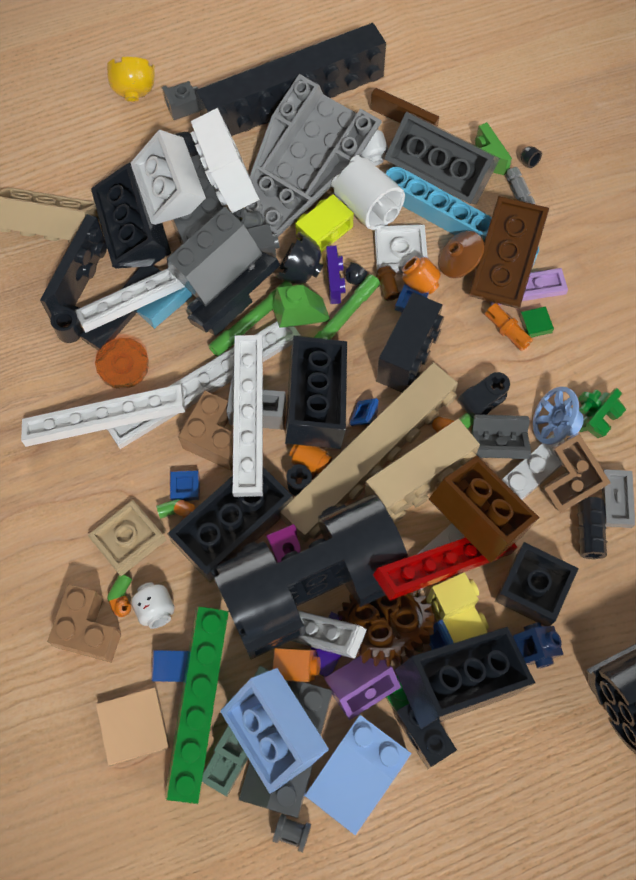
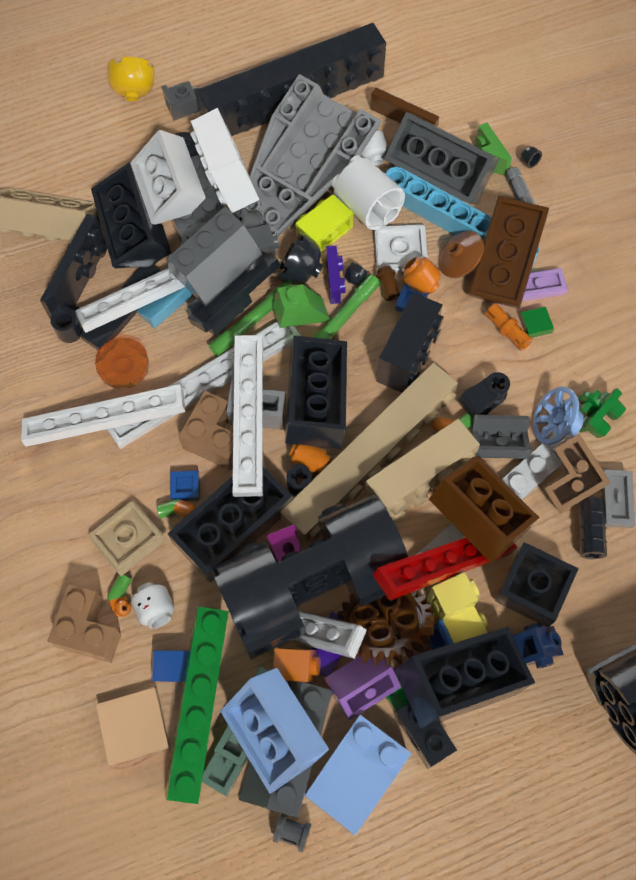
(365, 412): blue slope -> none

